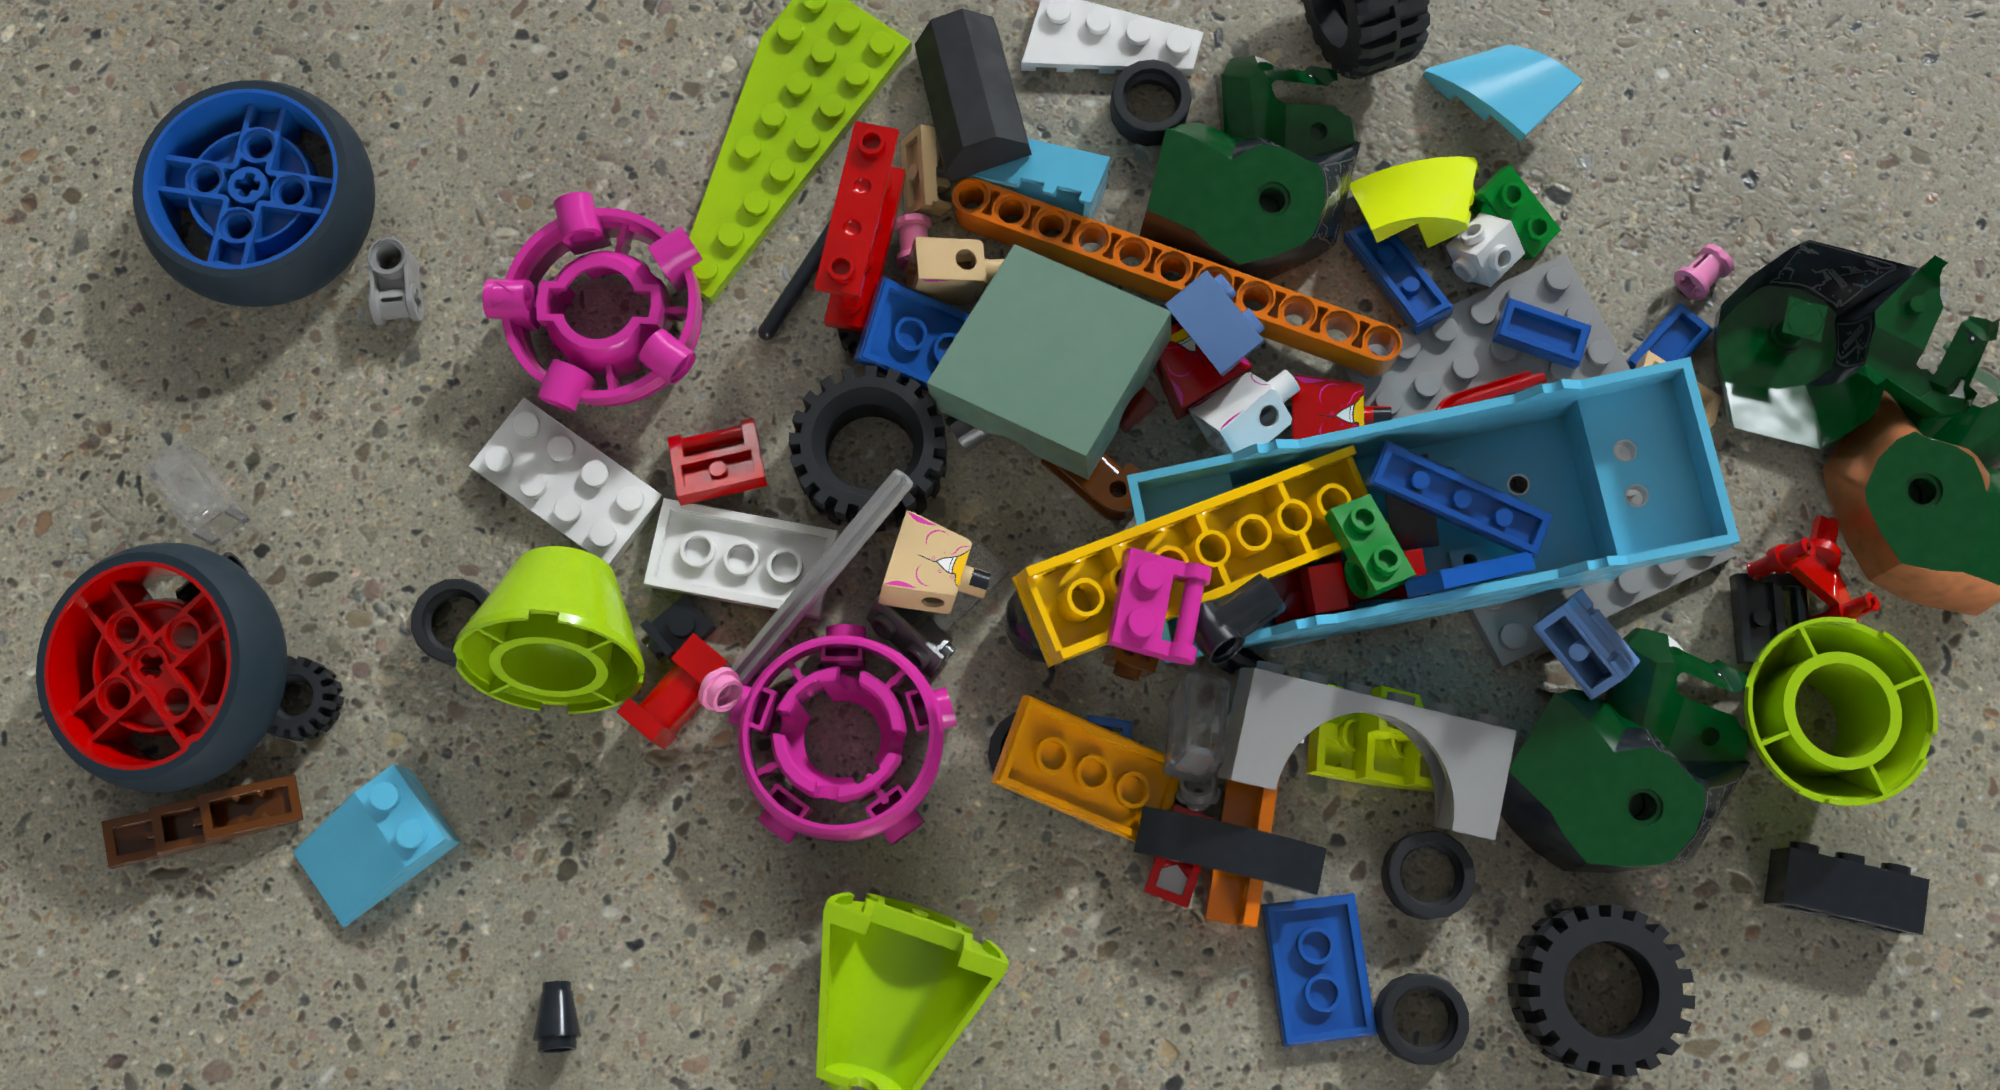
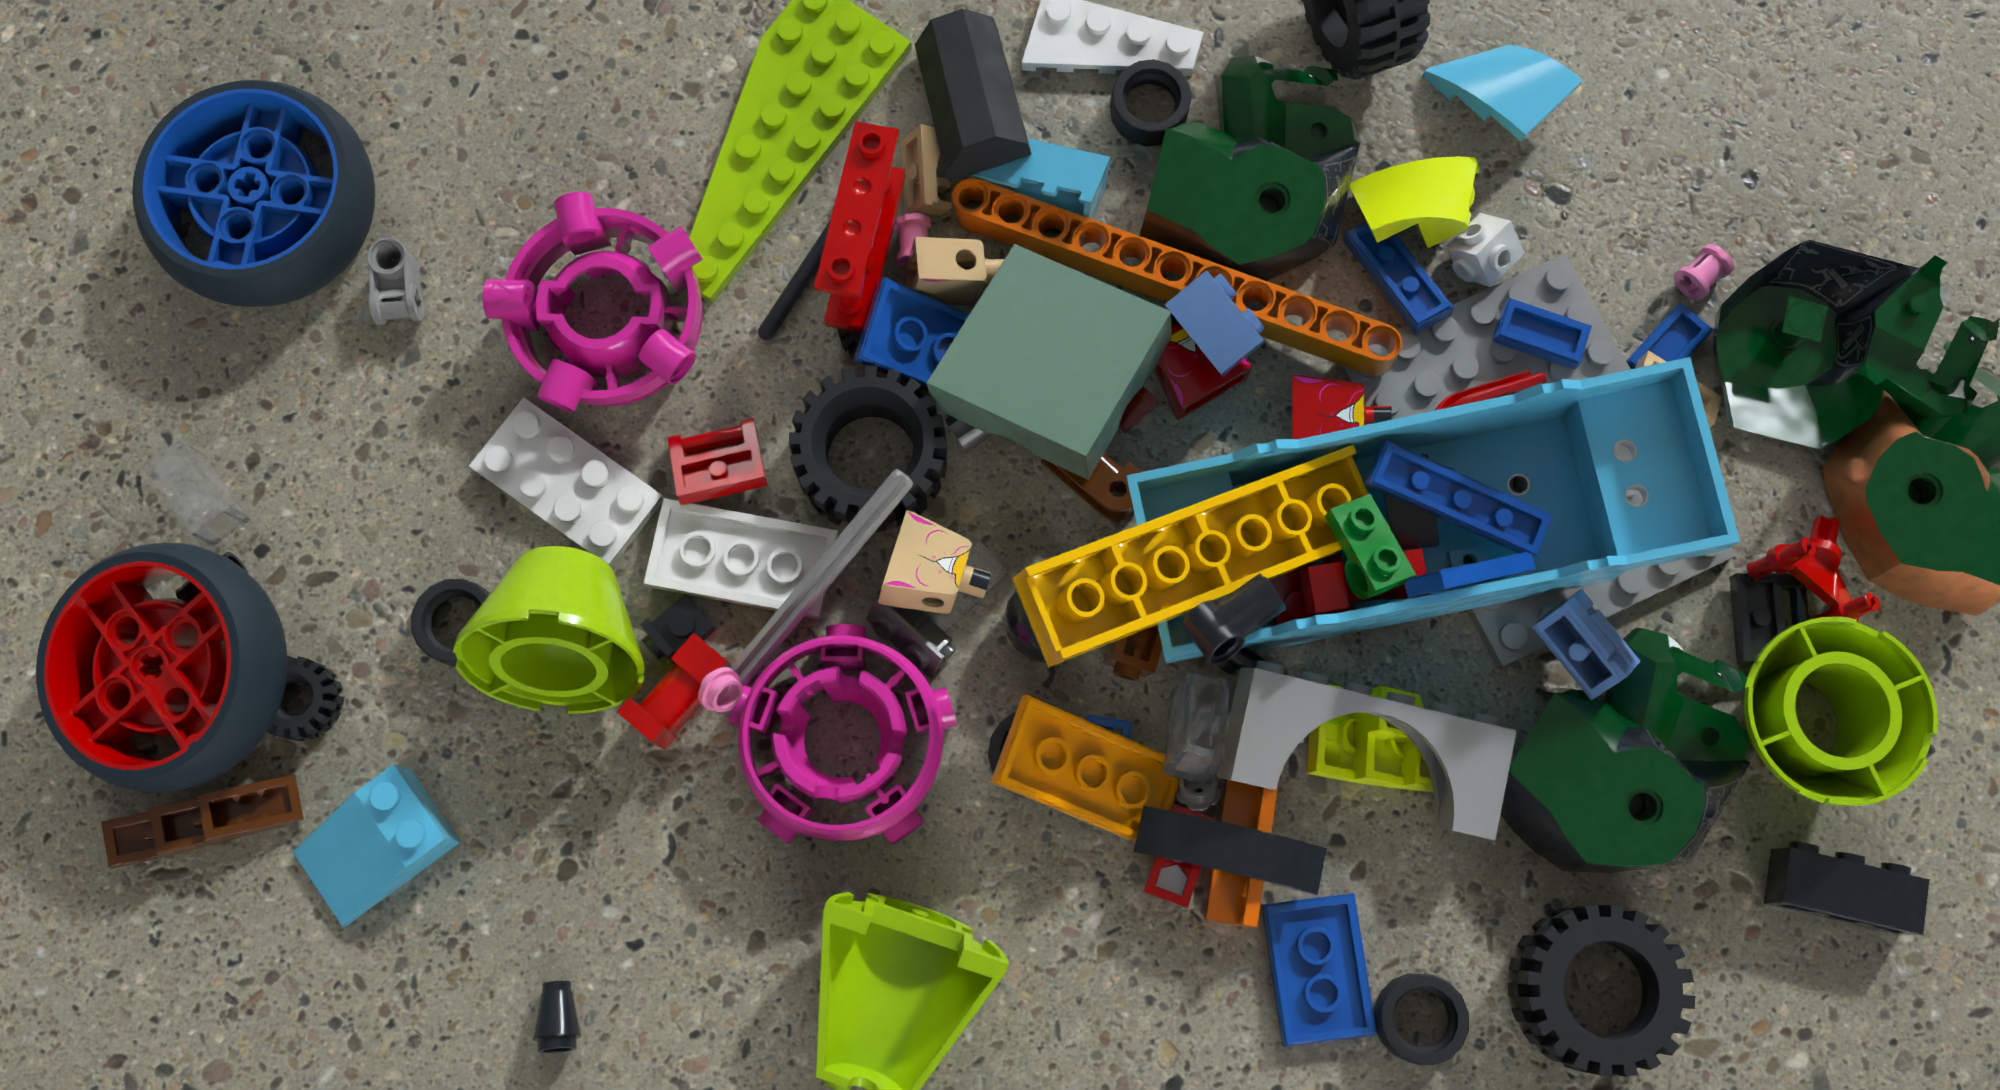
(1143, 604): dark pink plate -> none
(1245, 411): white torso -> none
(1461, 863): black tyre -> none
(1511, 199): green plate -> none

